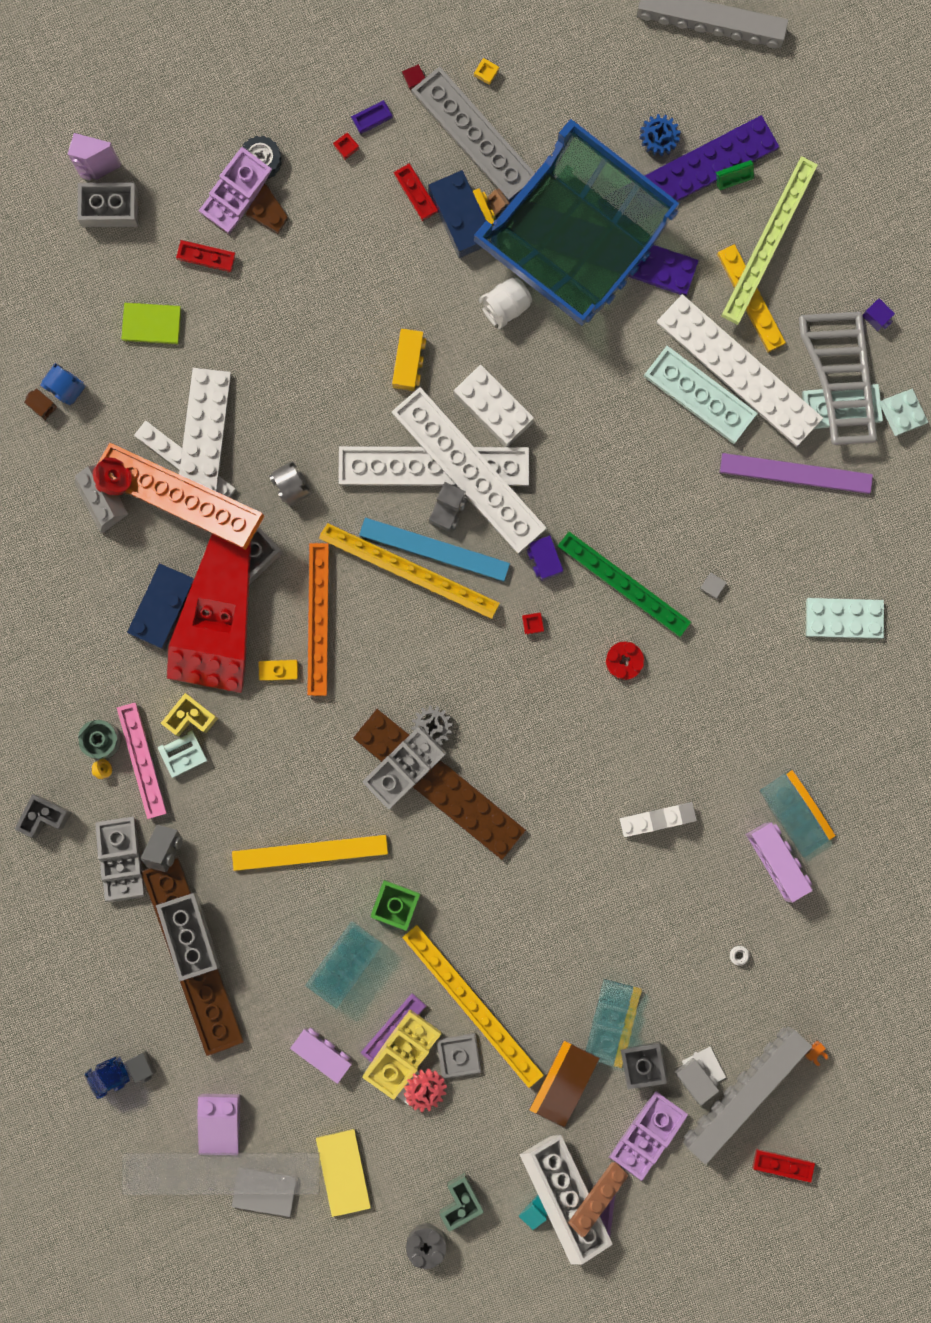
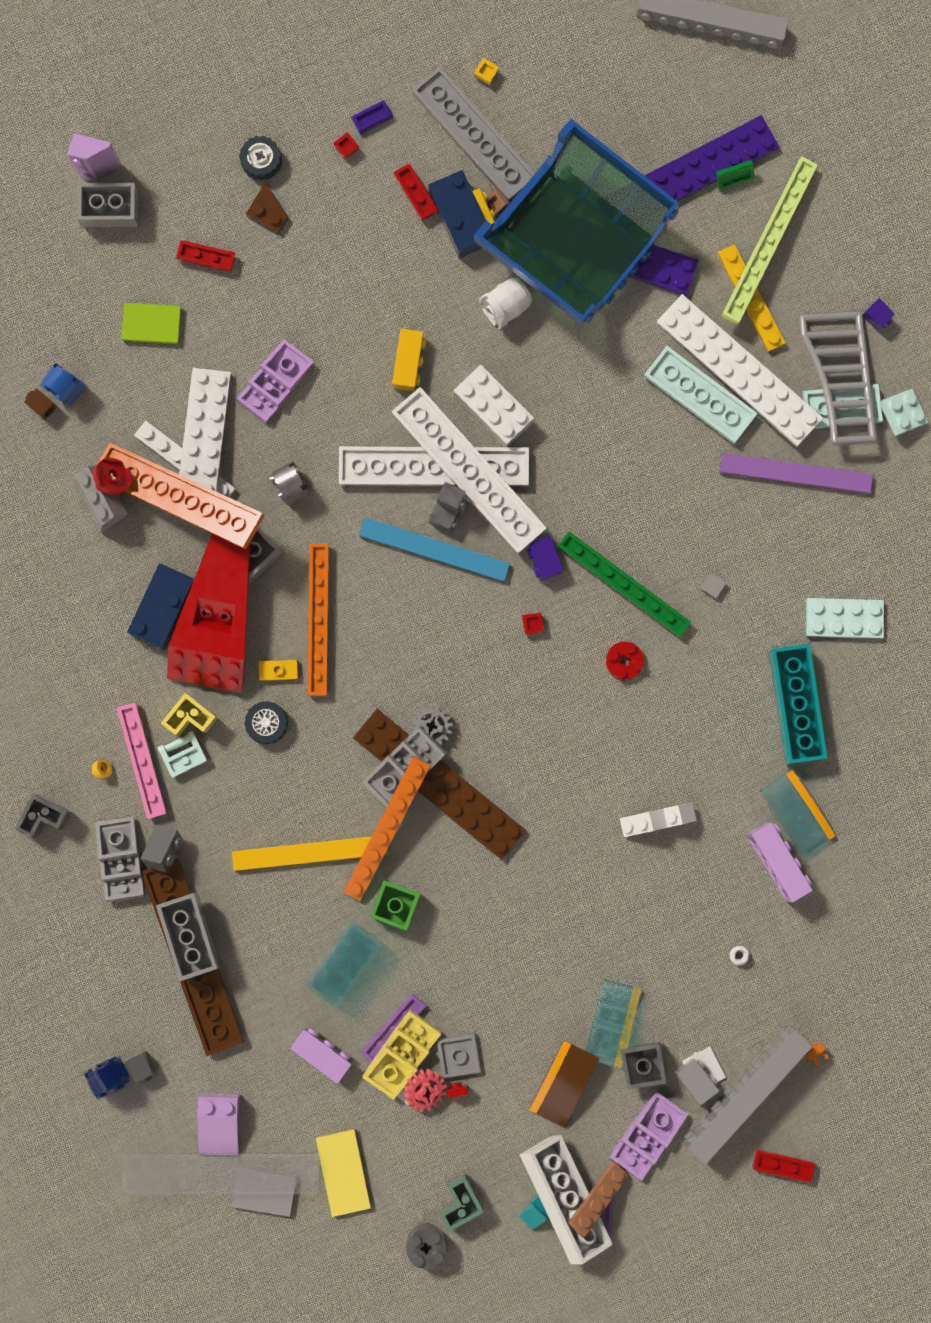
(110, 739): sand green brick -> none
(235, 190): lavender slope -> none
(266, 722): none -> black wheel
(275, 381): none -> lavender slope
(387, 828): none -> orange plate
(409, 570): yellow plate -> none
(413, 76): dark red tile -> none
(457, 1089): none -> red plate
(473, 1006): yellow plate -> none
(651, 132): blue gear -> none
(797, 704): none -> teal brick

